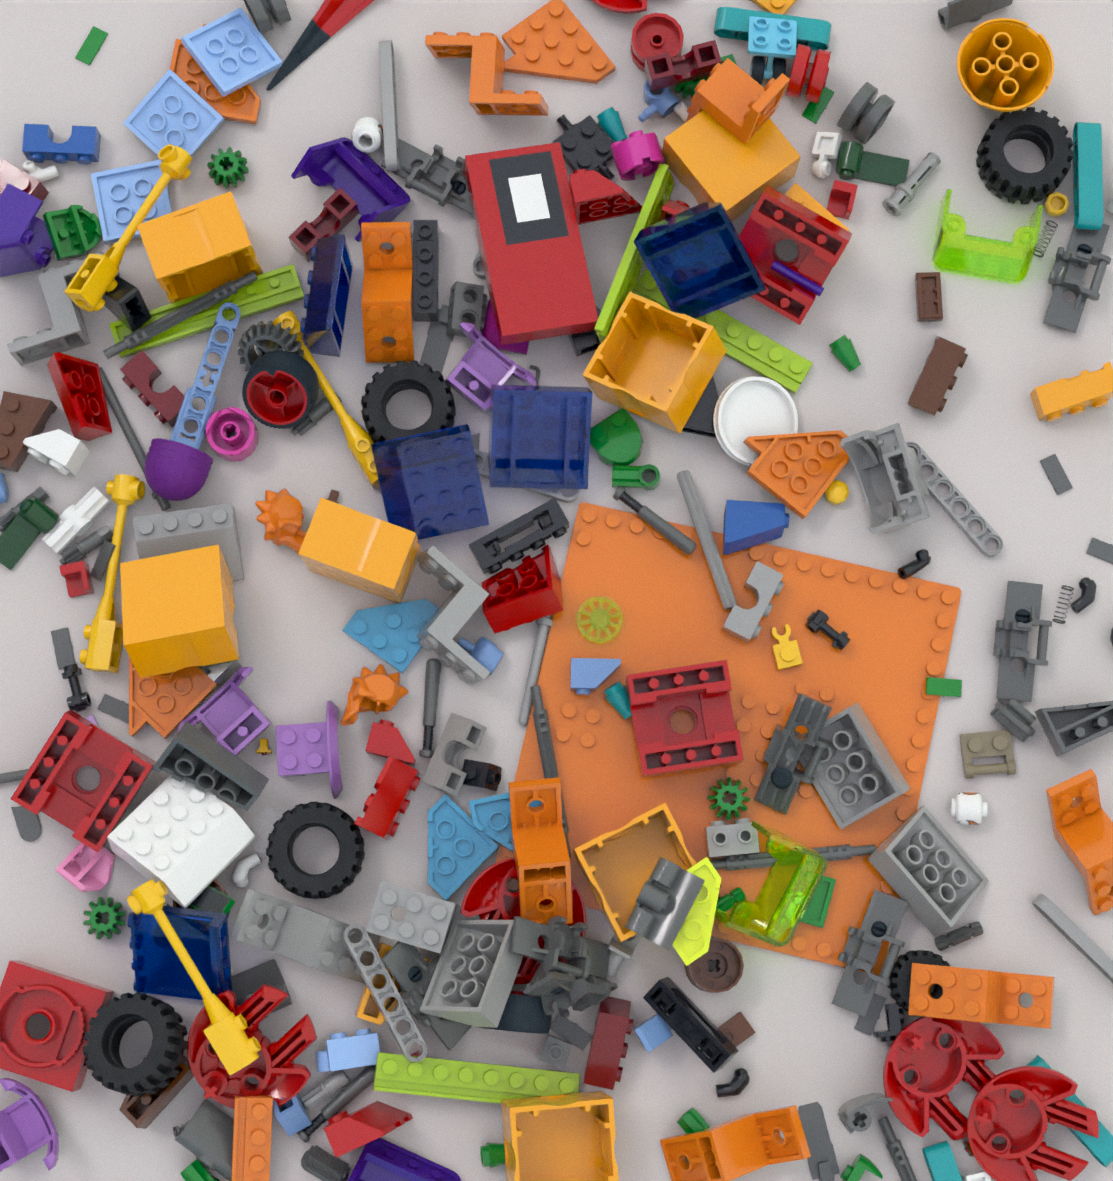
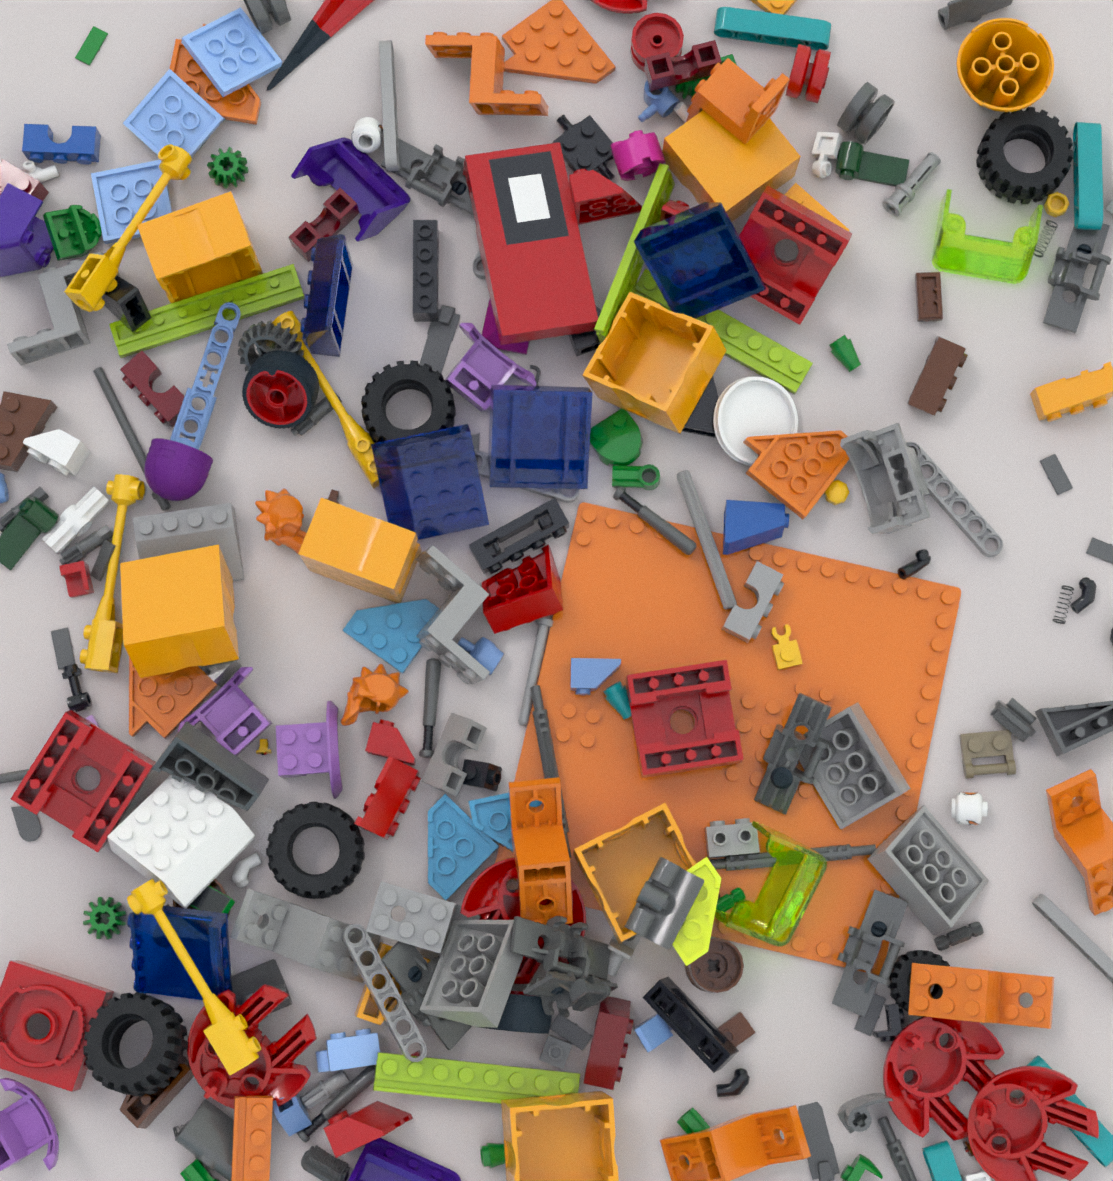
(81, 395): red wedge -> none
(87, 868): bright pink slope -> none
(115, 708): dark grey window -> none
(180, 314): dark grey axle -> none
(232, 421): dark pink brick -> none
(387, 292): orange bracket -> none
(461, 308): dark grey brick -> none
(599, 619): clear neon green wheel -> none
(611, 123): teal cone -> none
(726, 807): green gear -> none
(771, 39): medium azure plate -> none
(797, 278): dark purple piece -> none
(815, 110): green window -> none
(817, 622): black bar -> none
(818, 907): green tile -> none
(841, 199): red panel -> none
(943, 687): green window -> none
(1011, 640): dark grey piece -> none

